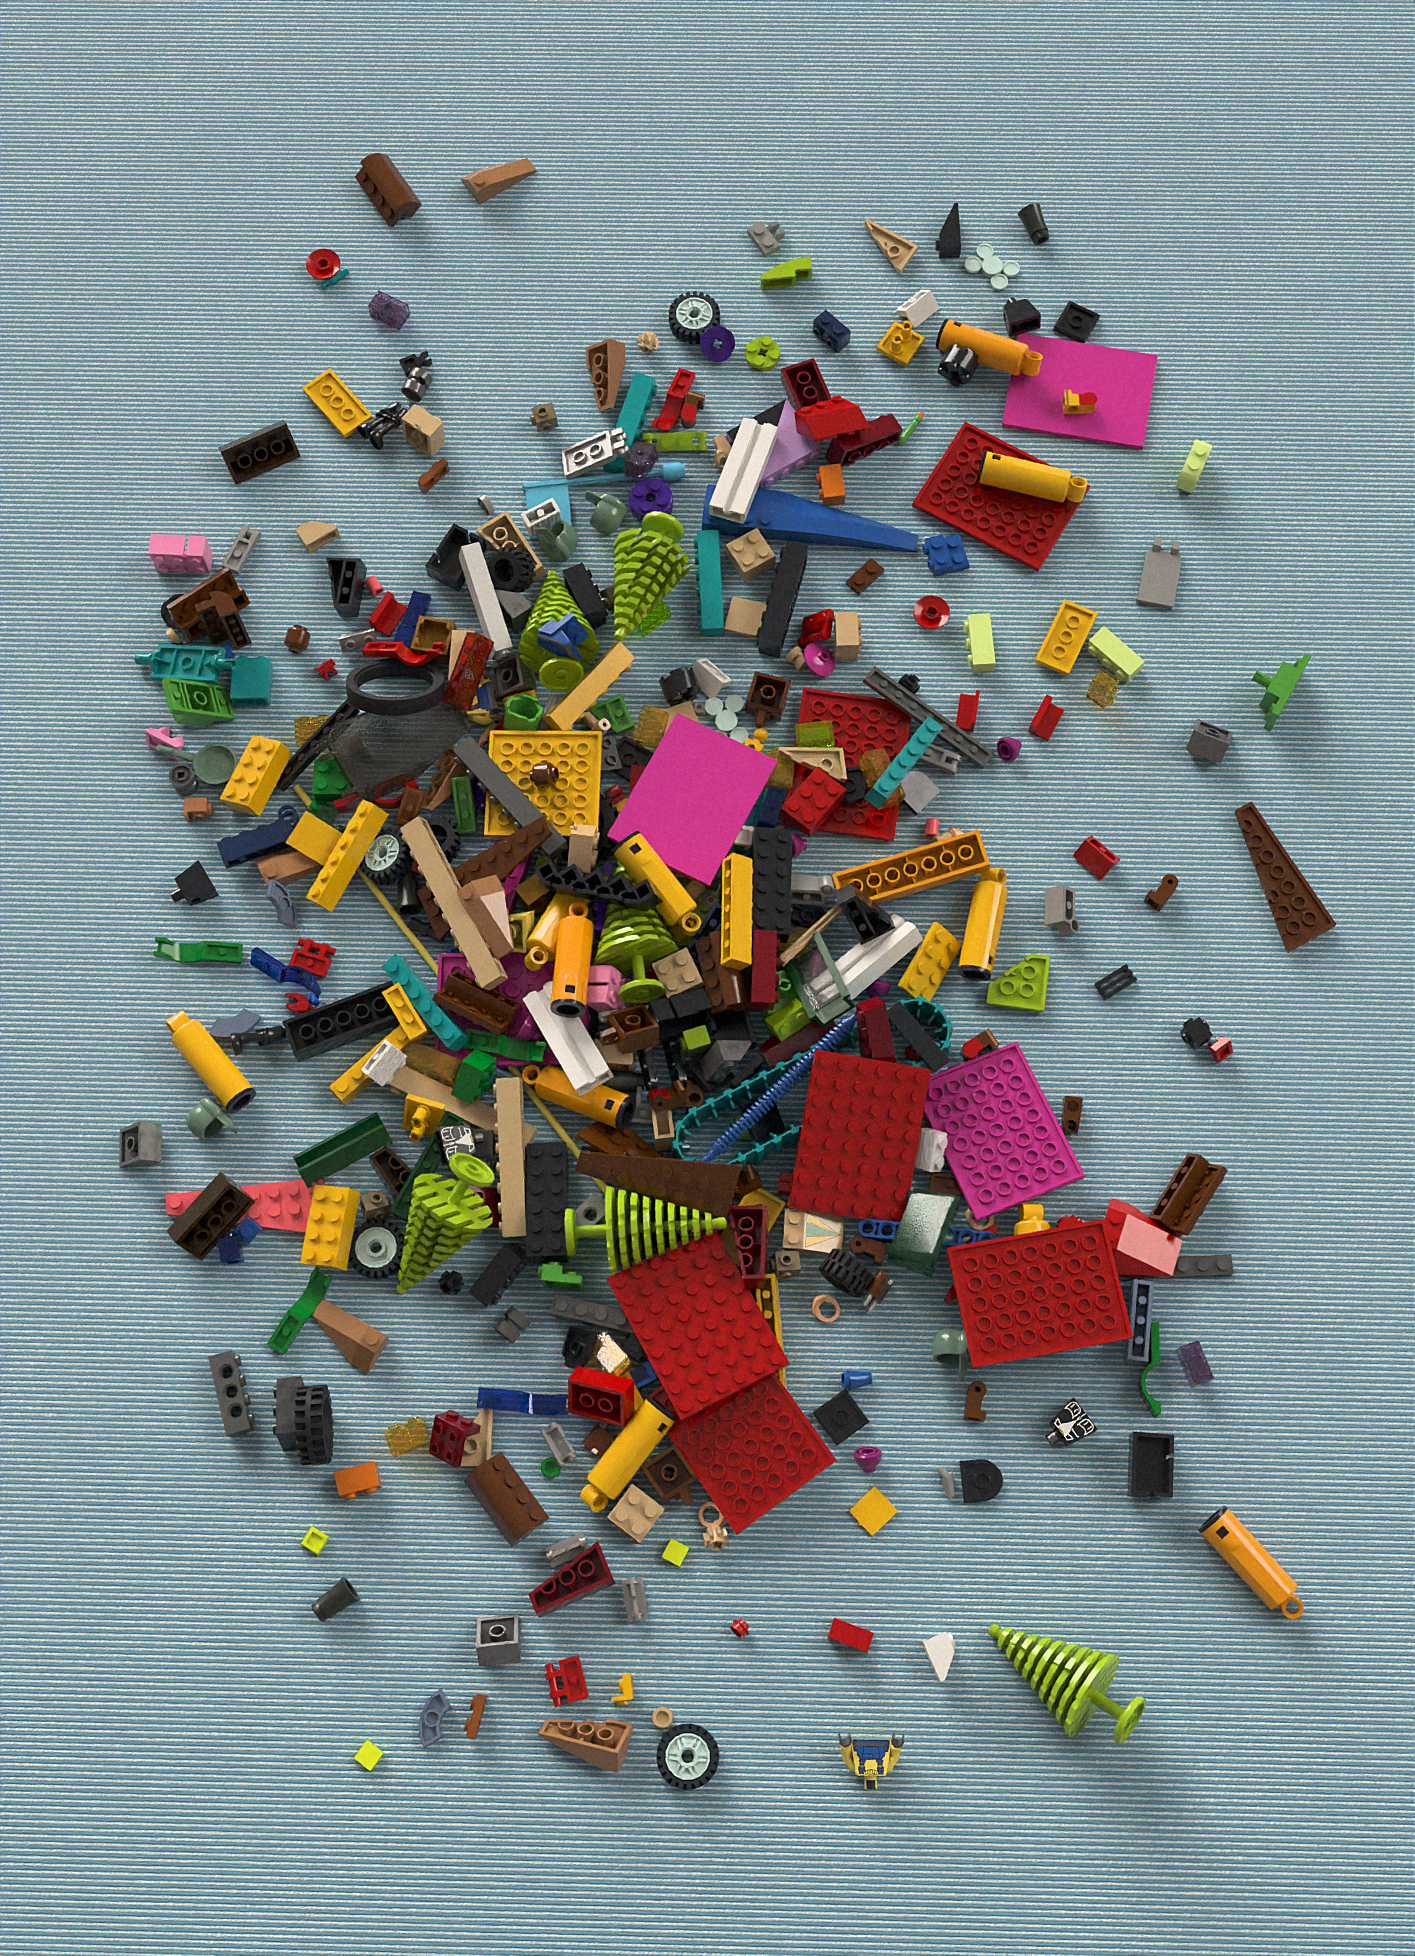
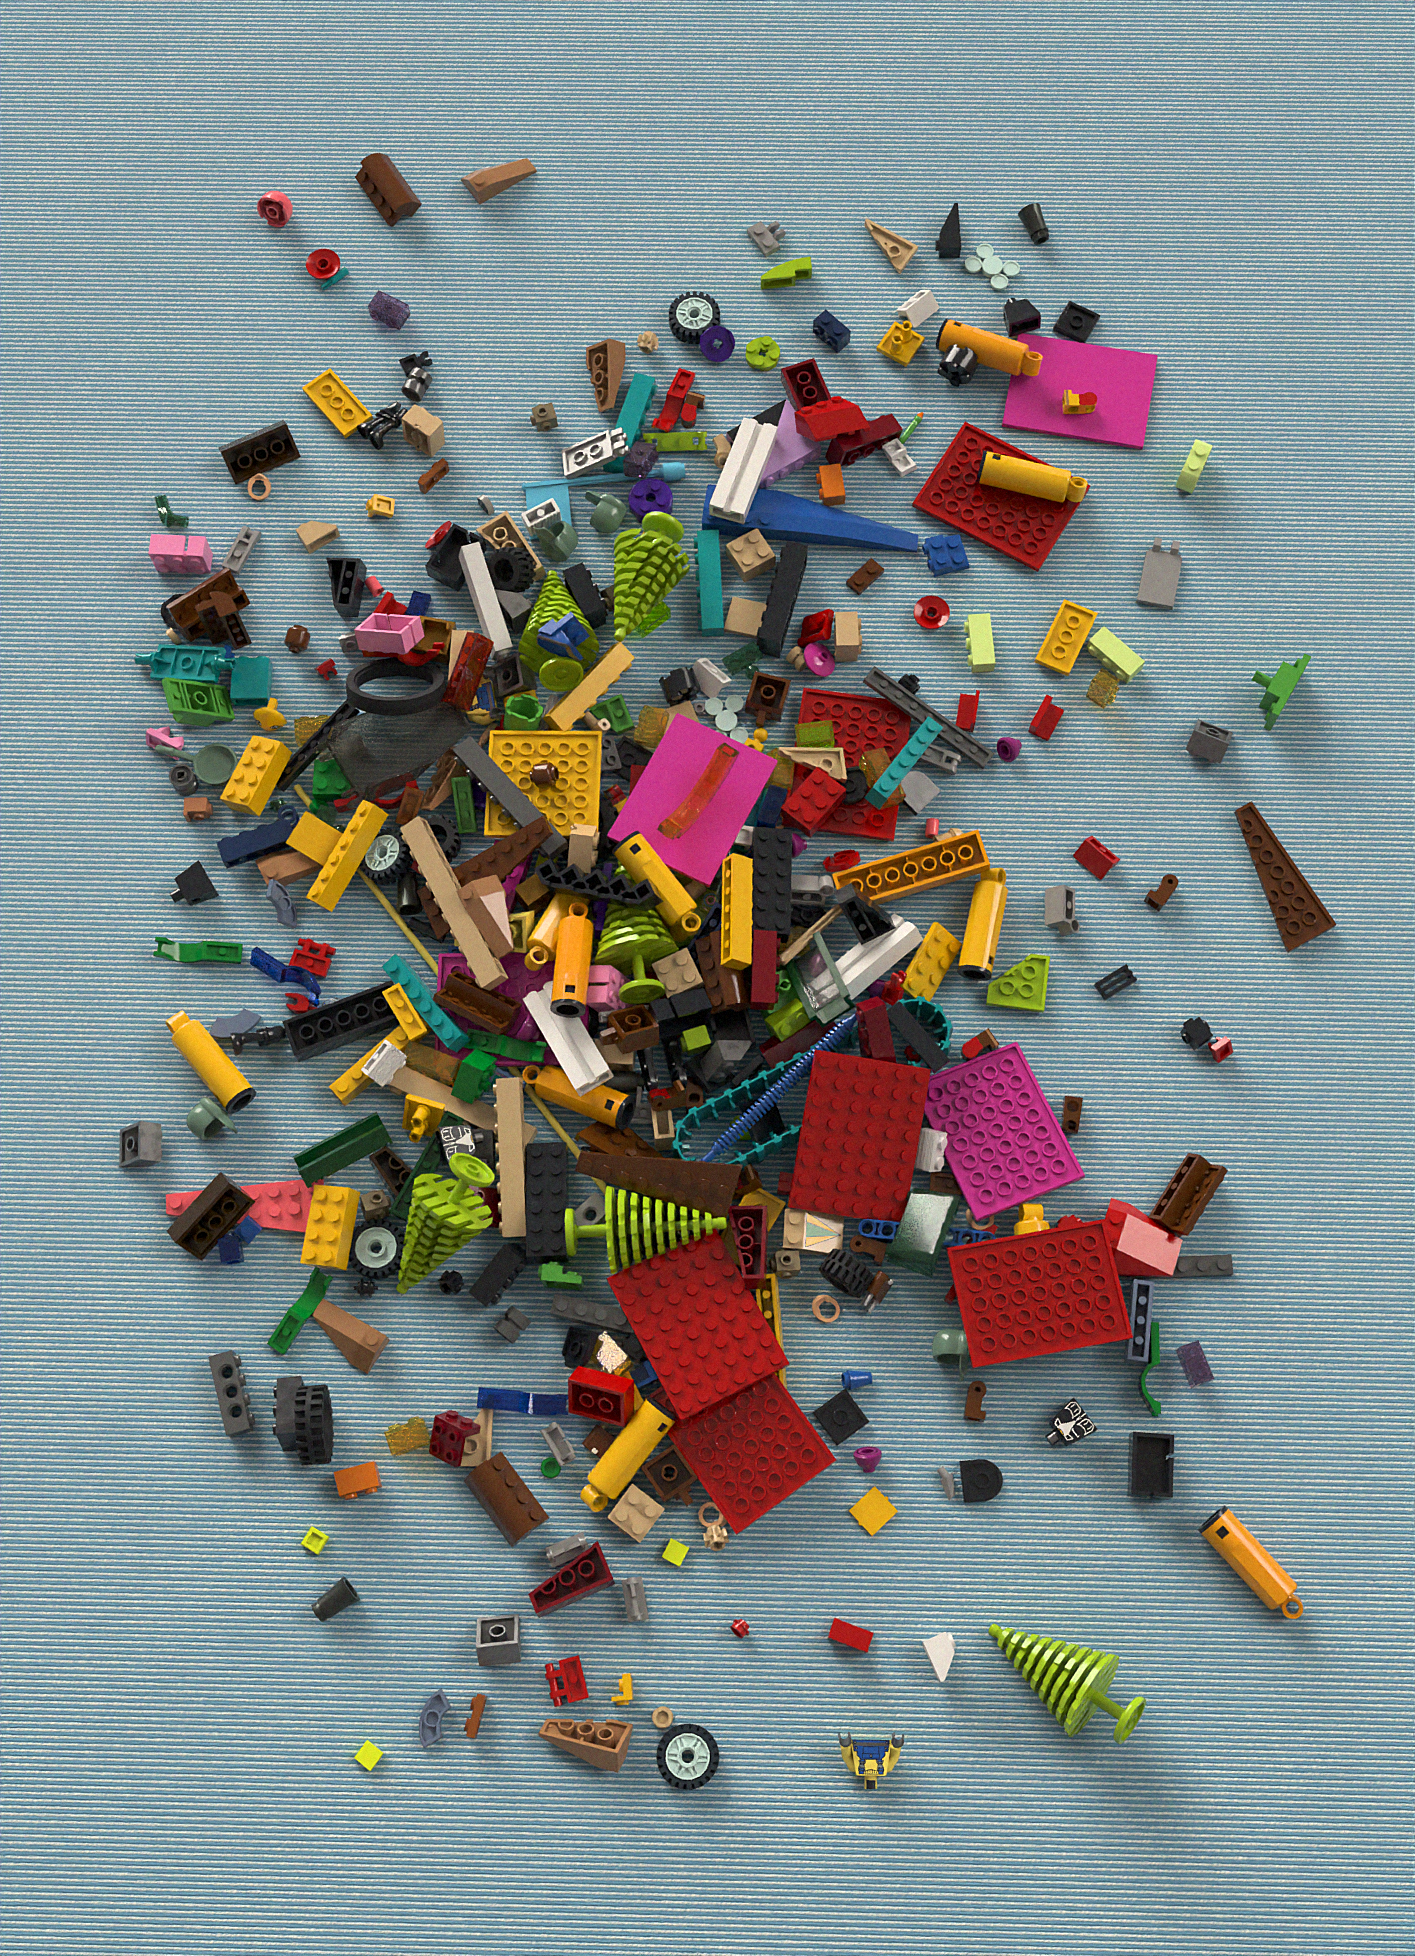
(165, 514): none -> clear green arm
(266, 482): none -> light nougat piece
(268, 717): none -> yellow piece
(275, 208): none -> coral cylinder
(277, 804): none -> clear green plate
(366, 1287): none -> black wheel
(376, 634): none -> bright pink piece
(380, 505): none -> yellow bracket
(438, 535): none -> red dish
(702, 793): none -> clear orange arch
(743, 659): none -> clear green plate
(841, 861): none -> red tile
(892, 991): none -> red plate
(898, 457): none -> white slope

